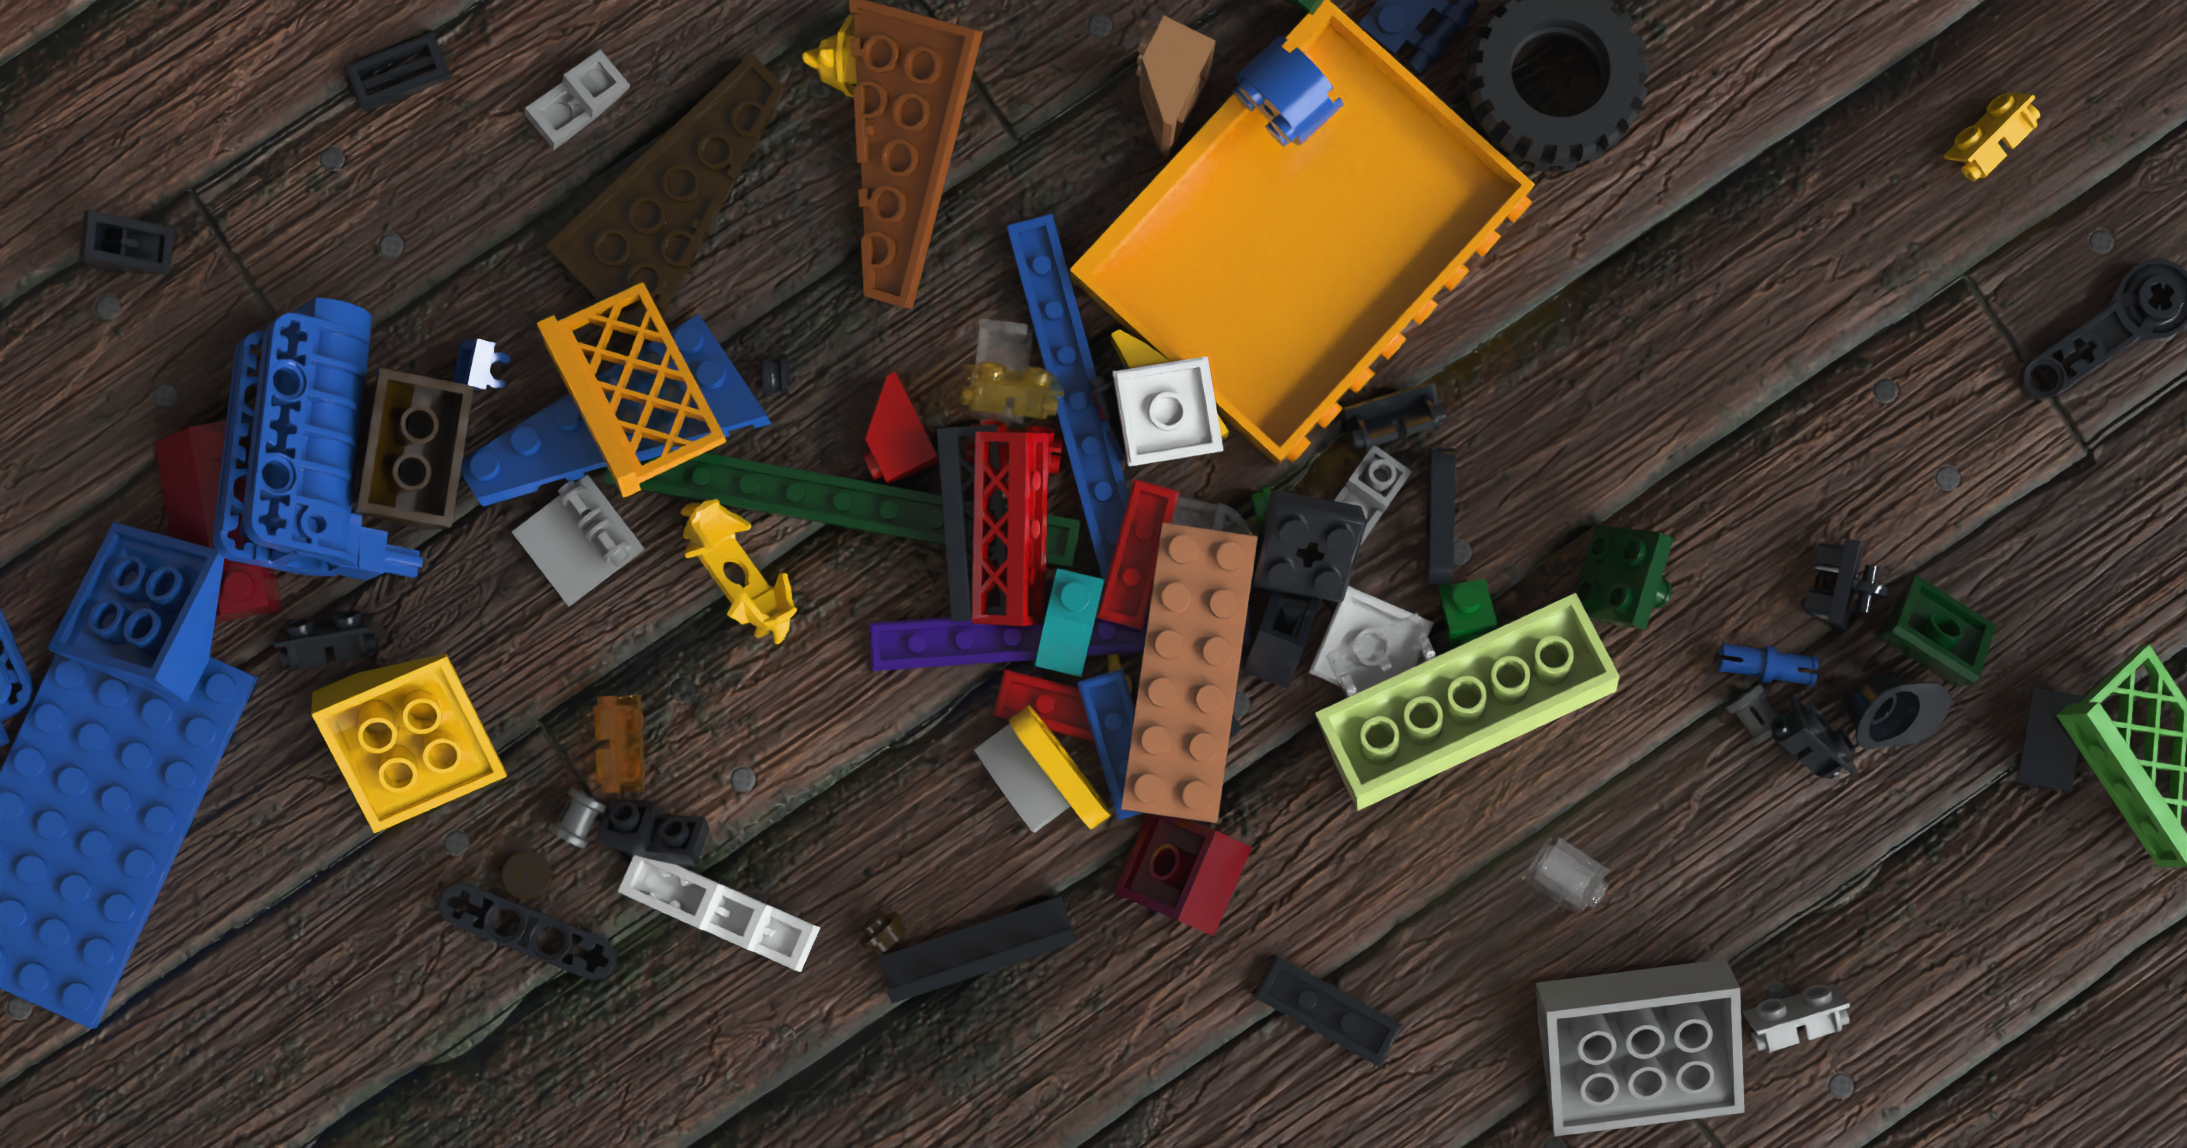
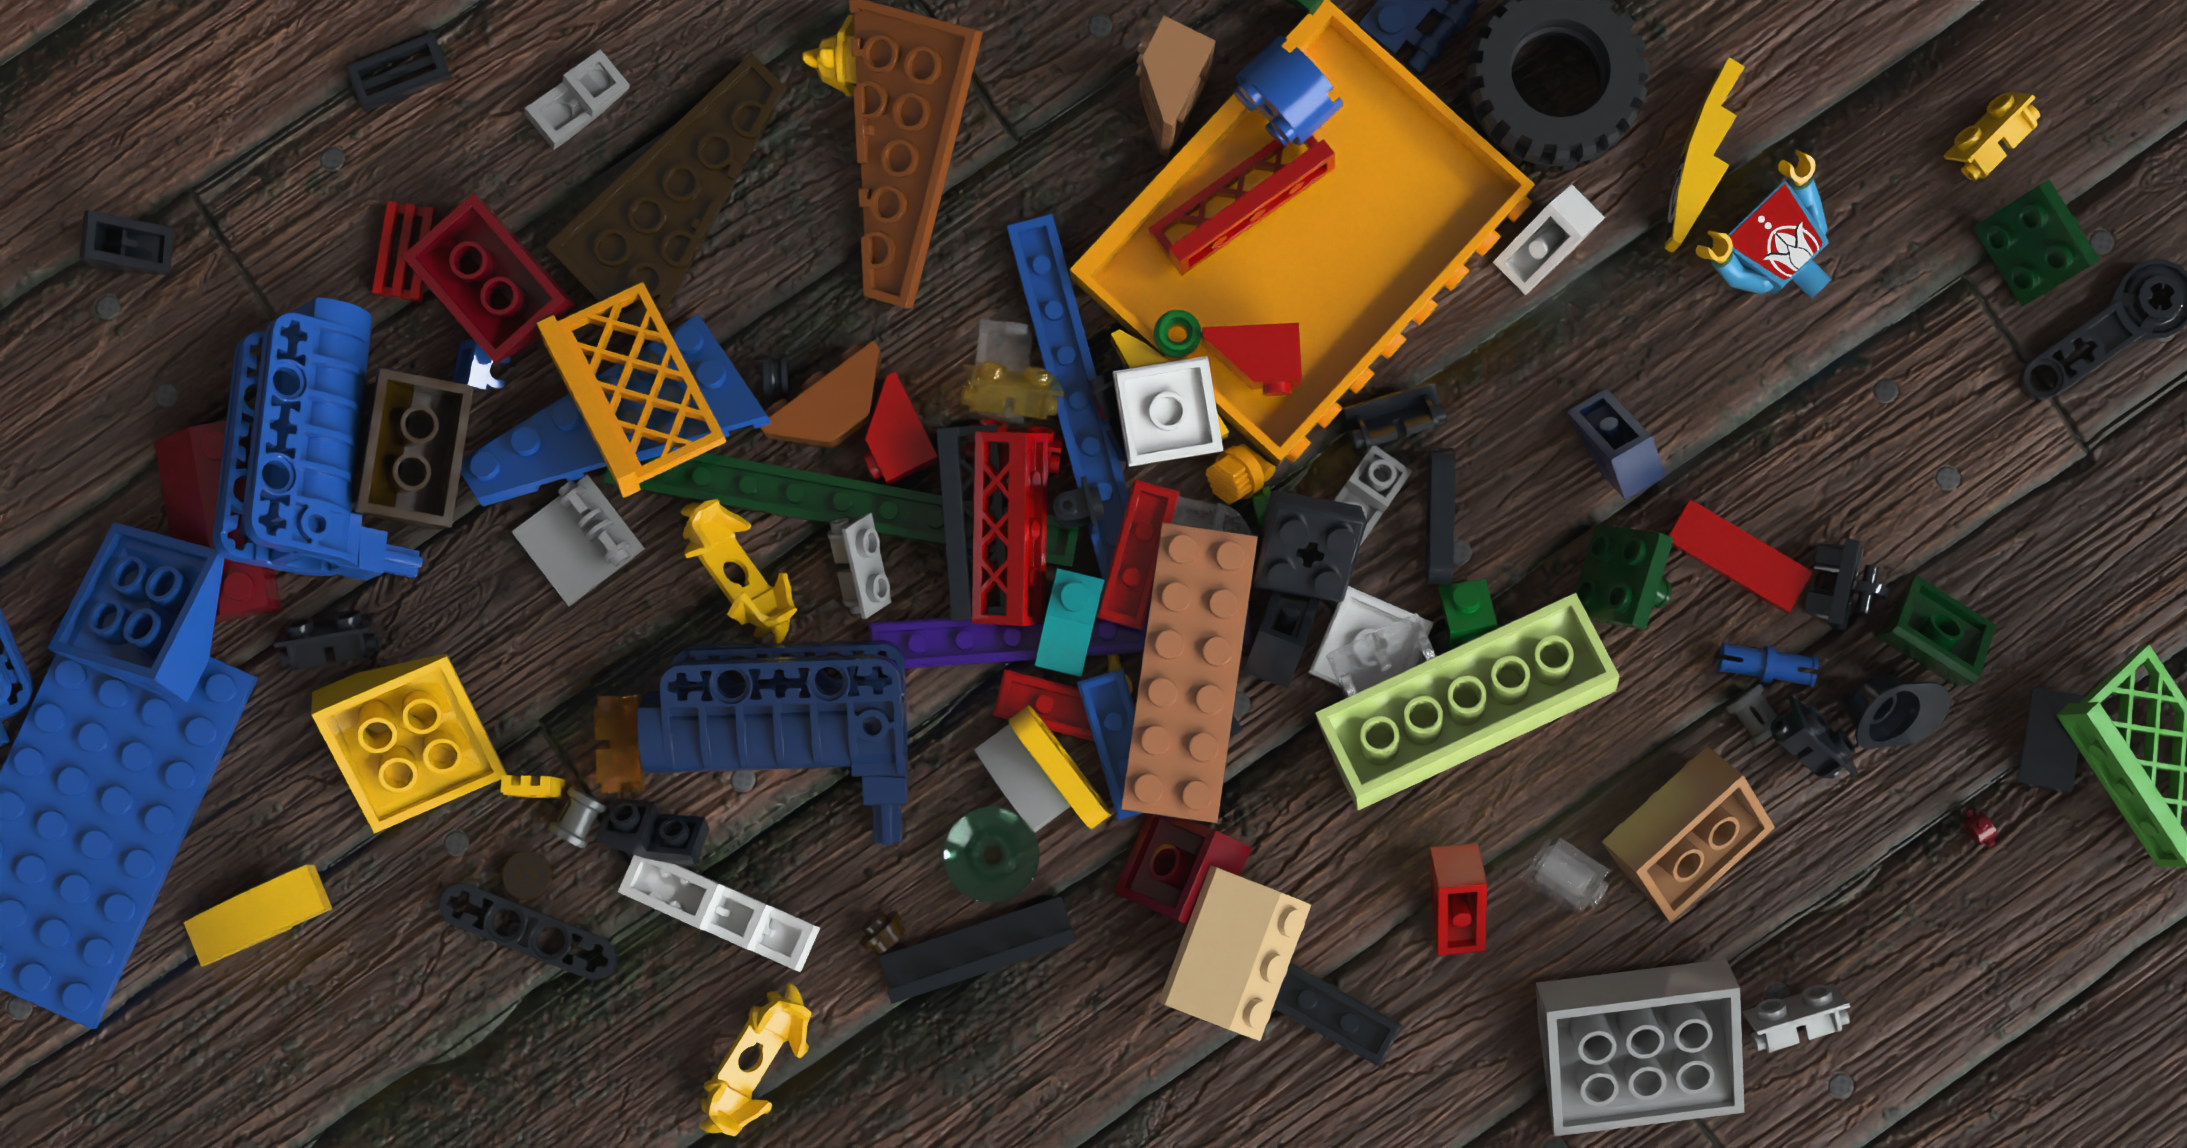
(257, 914): none -> yellow slope
(392, 213): none -> red tile
(488, 279): none -> dark red slope
(532, 786): none -> yellow tile
(731, 1088): none -> yellow piece
(786, 719): none -> dark blue piece
(831, 404): none -> dark orange slope
(864, 585): none -> light grey hinge
(966, 860): none -> clear green dish
(1079, 507): none -> black hinge
(1181, 319): none -> green plate
(1235, 953): none -> tan slope
(1238, 473): none -> light orange piece
(1248, 207): none -> red fence
(1259, 354): none -> red slope
(1458, 899): none -> red slope
(1548, 239): none -> white slope
(1617, 443): none -> dark blue slope
(1689, 833): none -> medium nougat slope
(1698, 167): none -> yellow slope
(1739, 556): none -> red tile
(1776, 238): none -> torso
(1980, 828): none -> dark red piece
(2036, 243): none -> dark green plate

